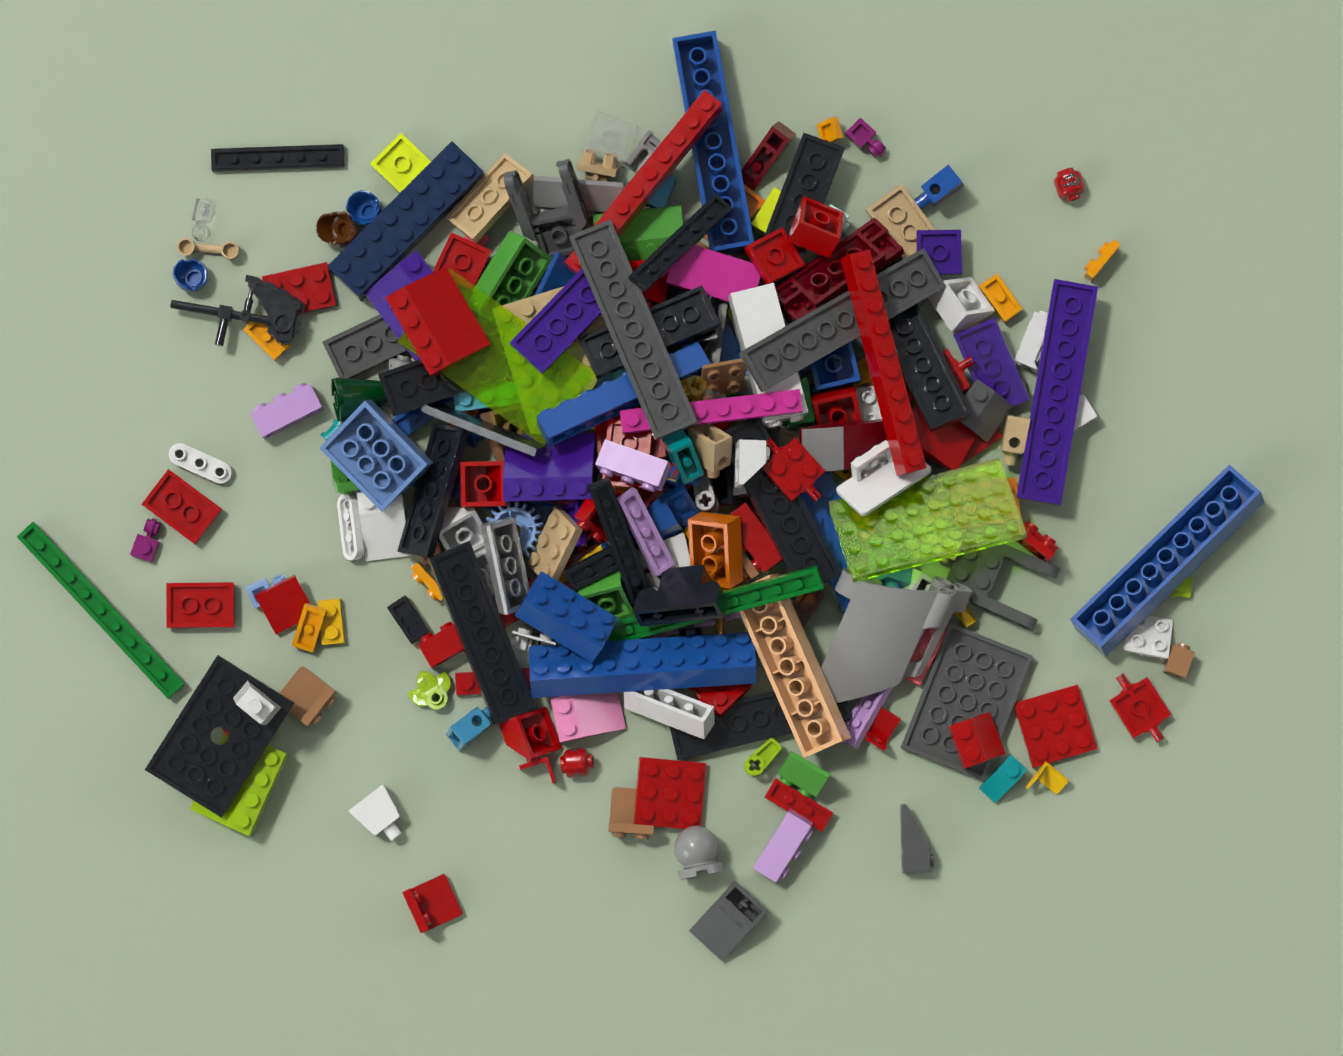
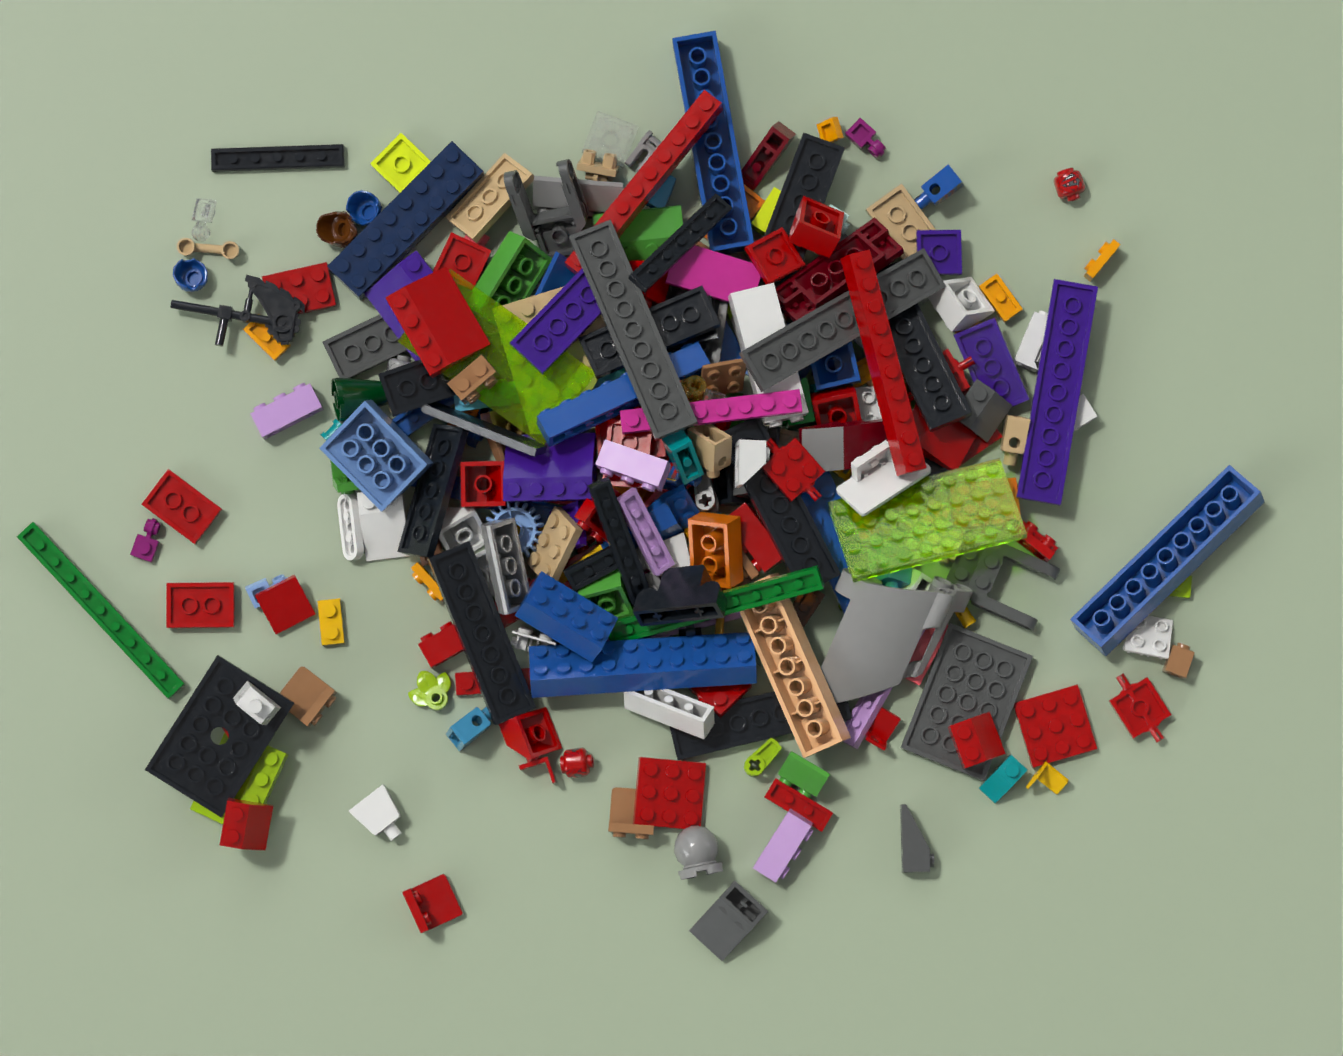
(210, 465): white plate -> none
(246, 825): none -> red slope
(308, 627): light orange plate -> none
(408, 619): black plate -> none
(473, 380): none -> medium nougat bracket
(587, 715): bright pink slope -> none

